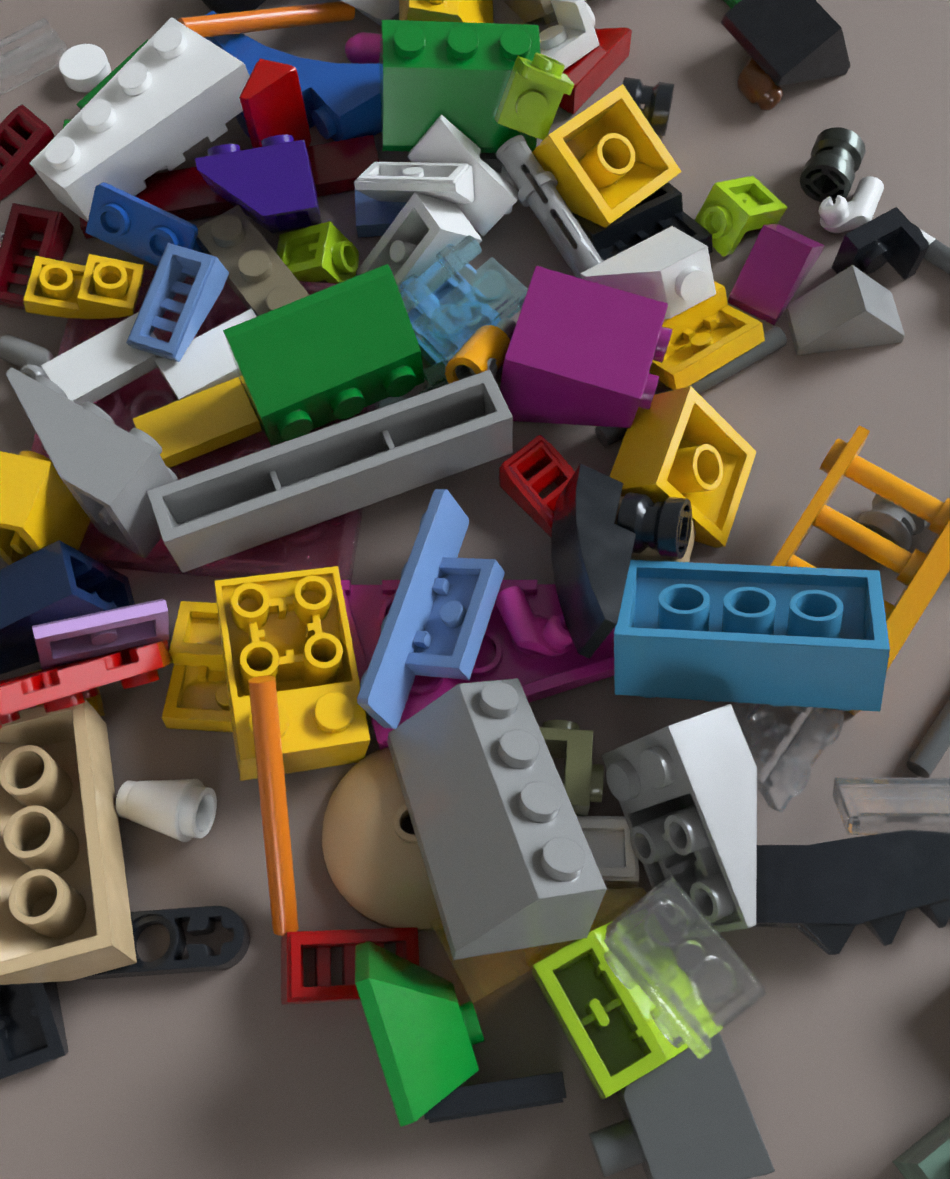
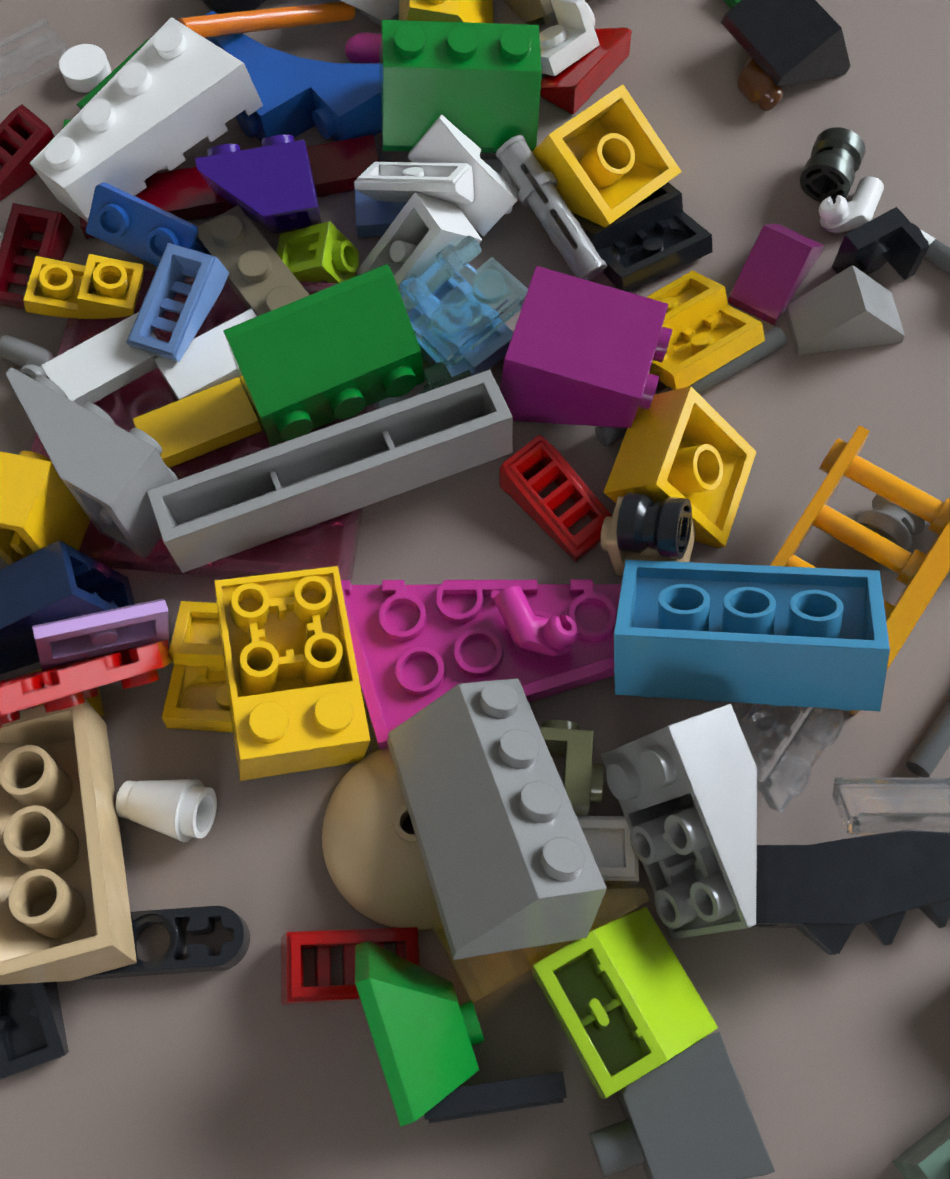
(273, 804): orange bar -> none
(274, 103): red slope -> none
(435, 614): medium blue bracket -> none
(482, 351): light orange piece -> none
(533, 95): lime bracket -> none
(590, 557): black slope -> none
(656, 101): black wheel -> none
(662, 268): white slope -> none
(680, 966): clear bracket -> none
(737, 208): lime bracket -> none

